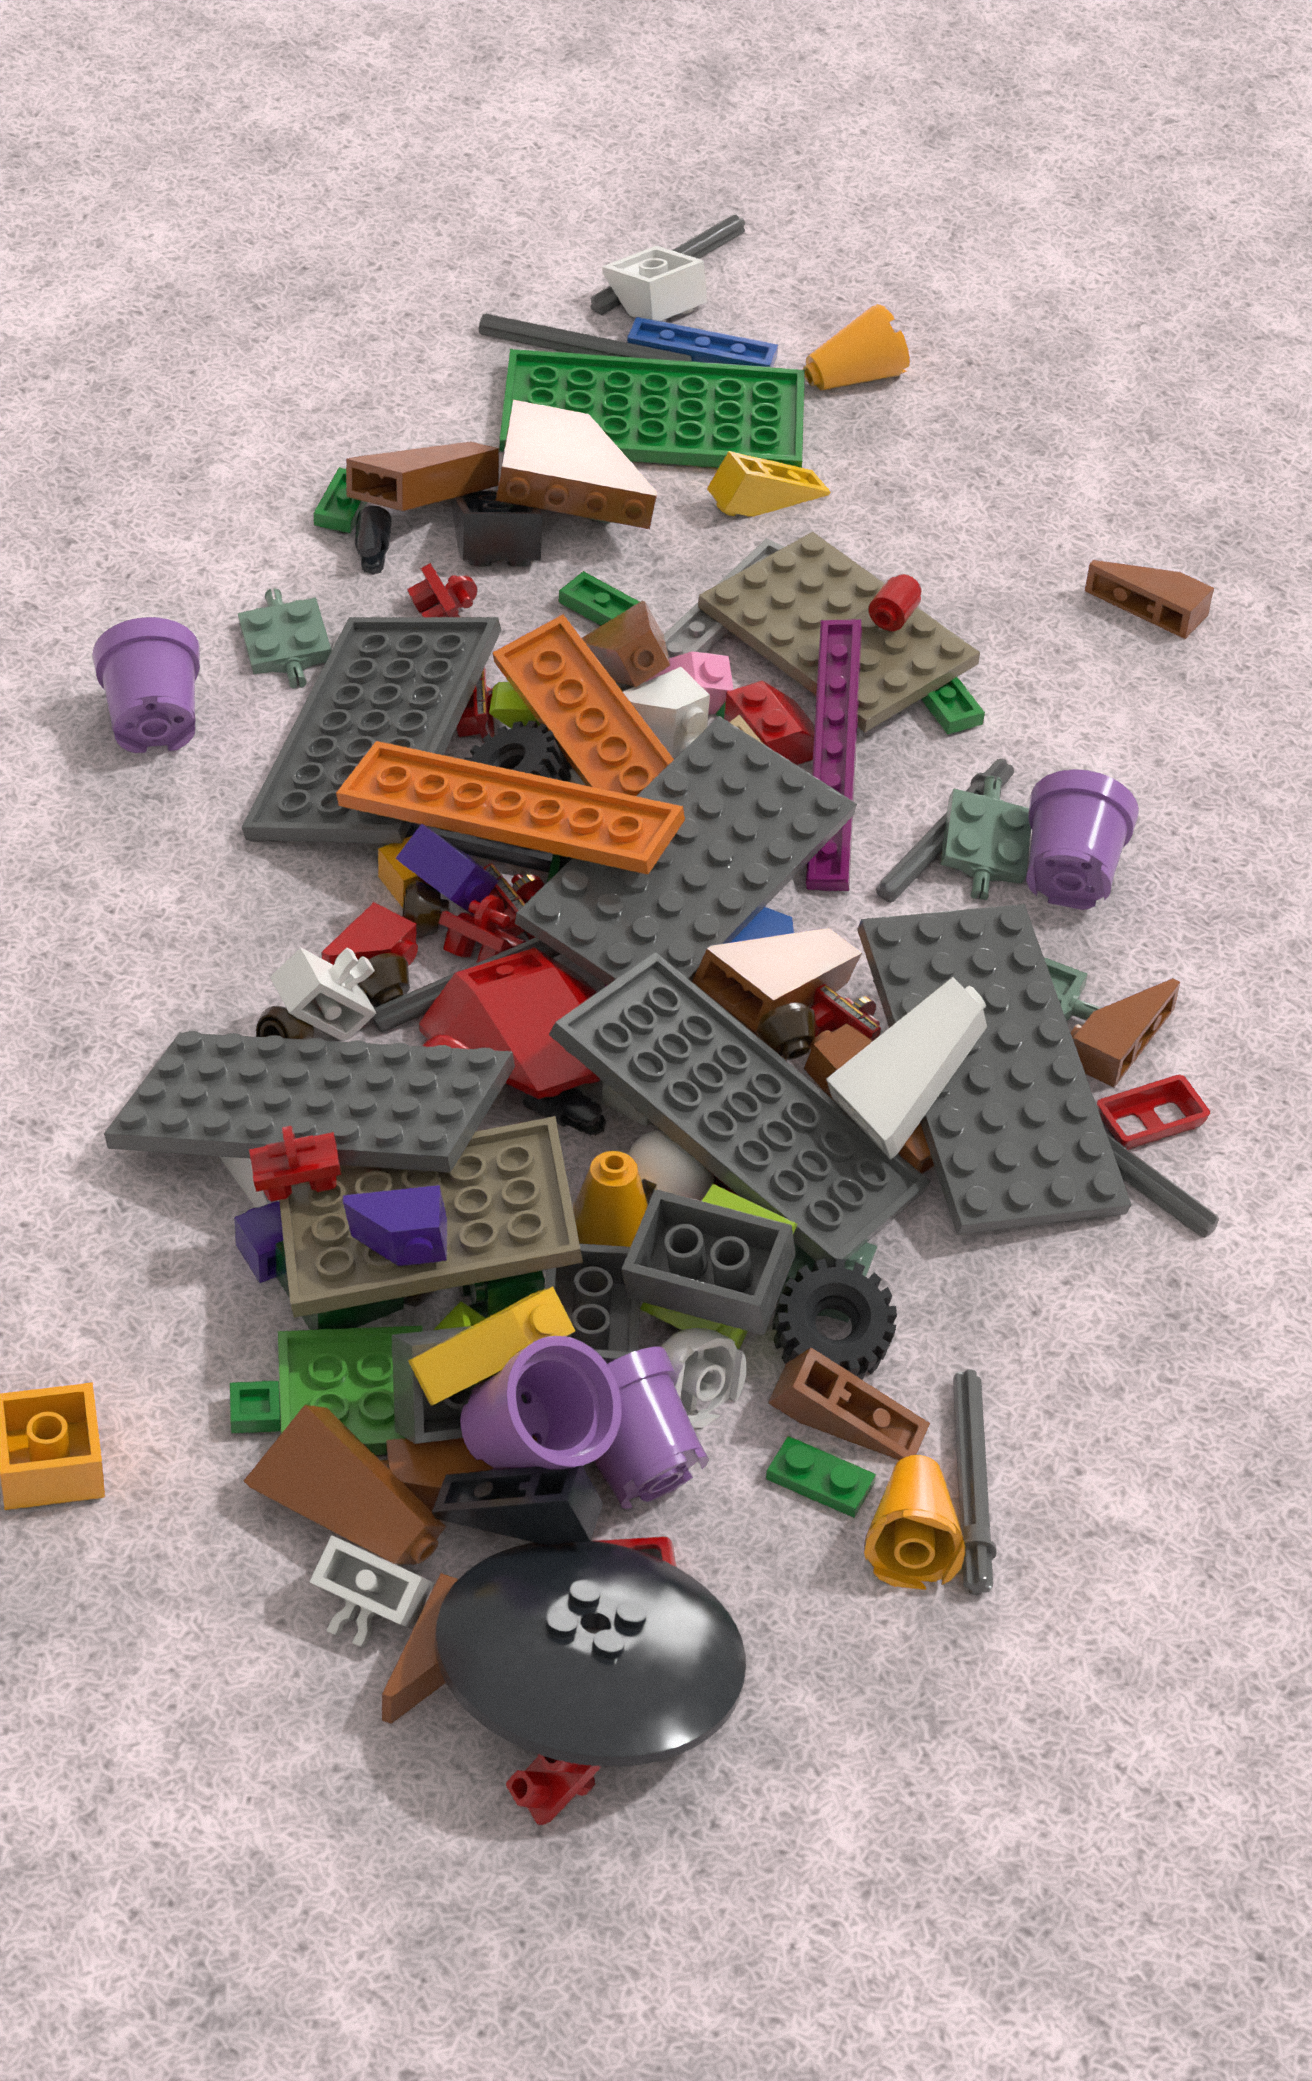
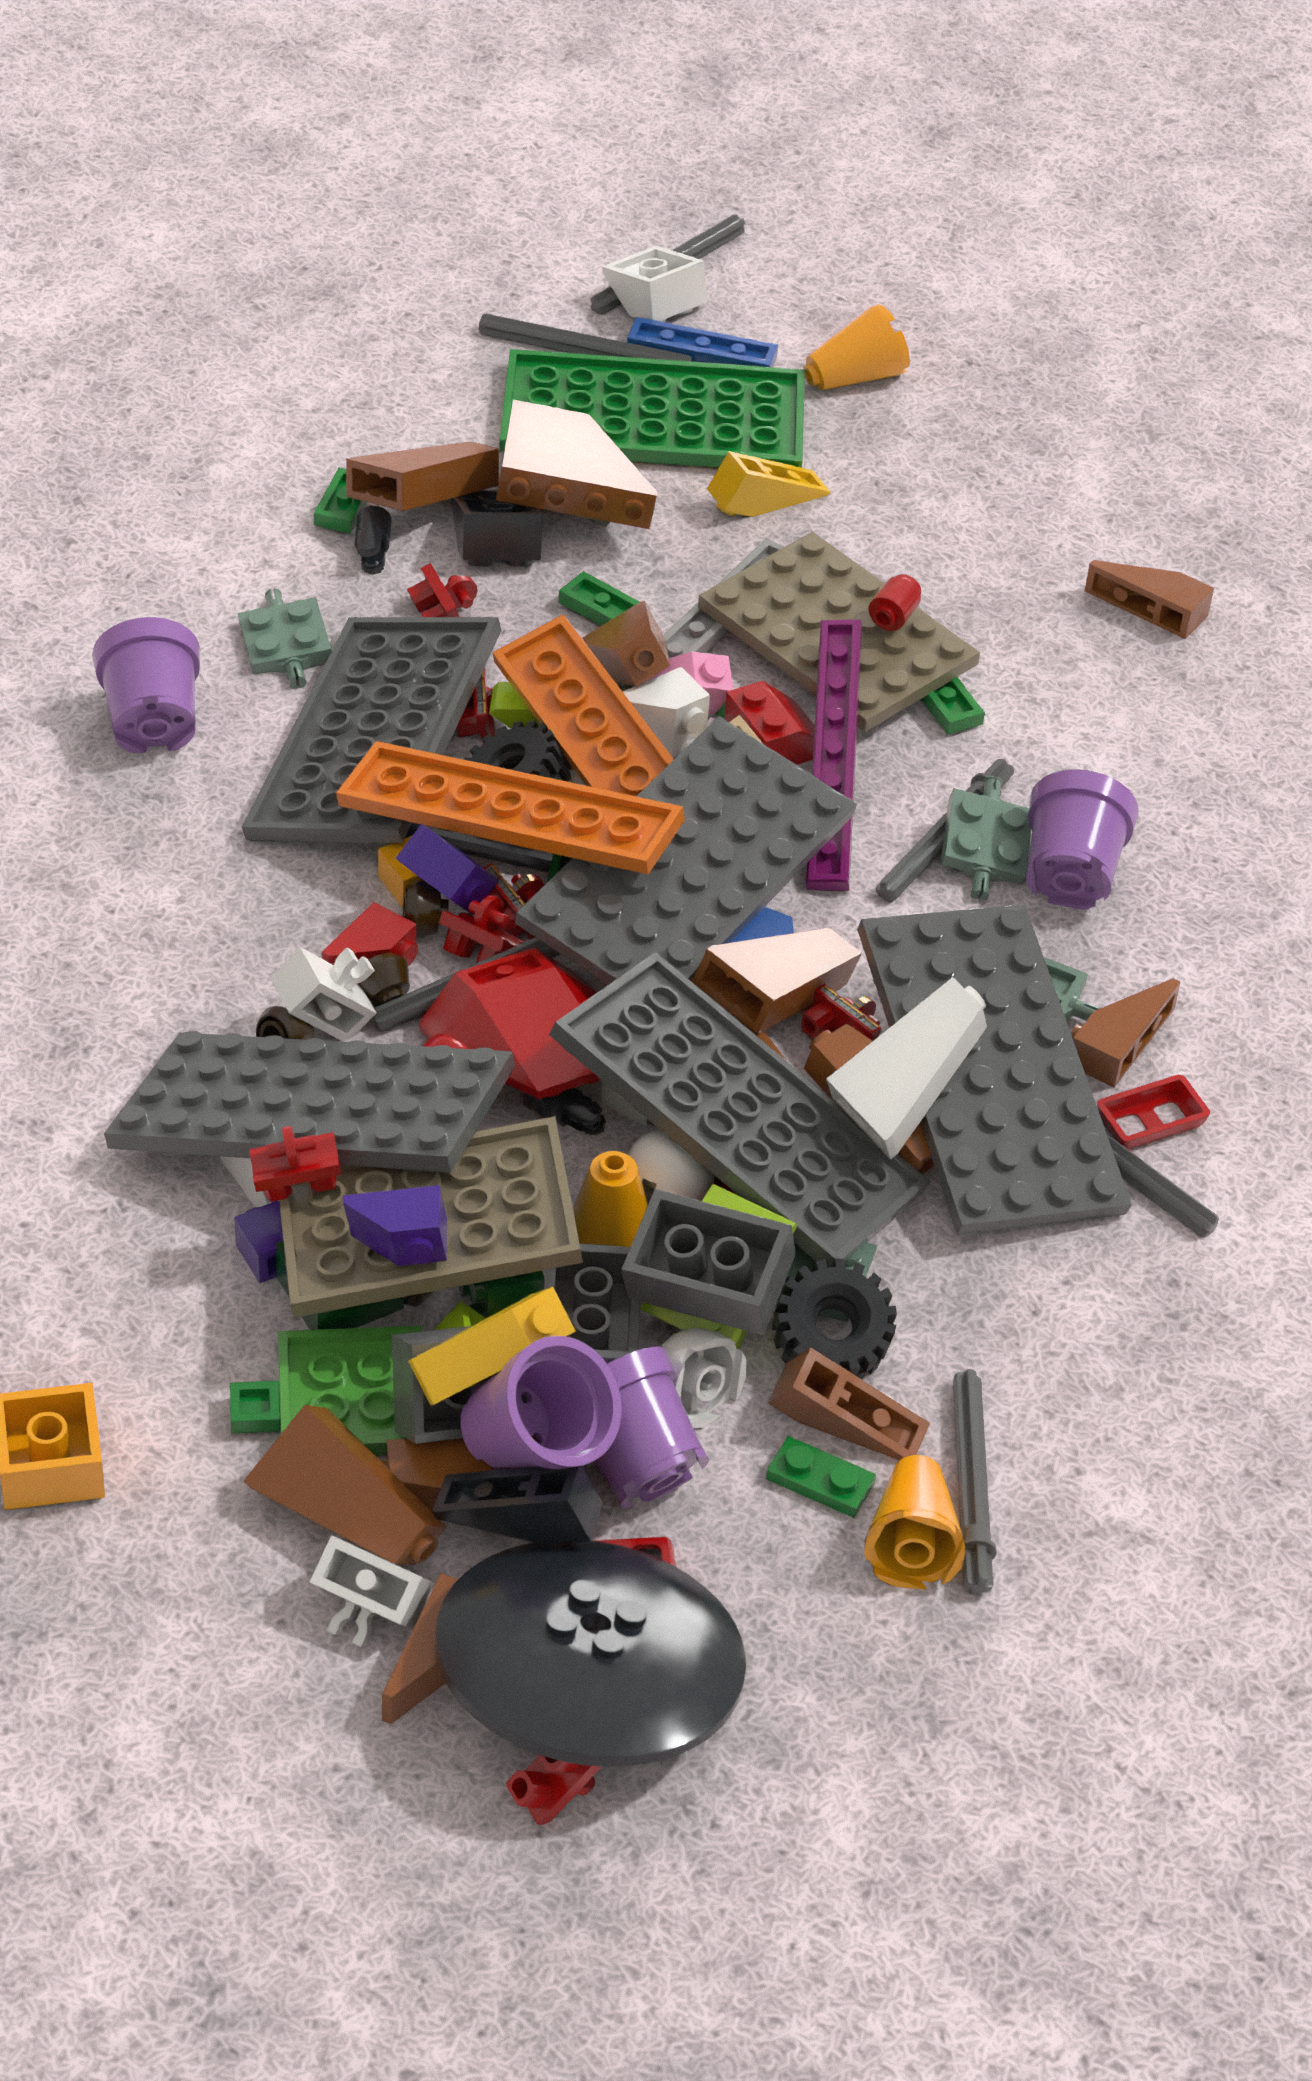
(788, 1030): dark brown cone -> none

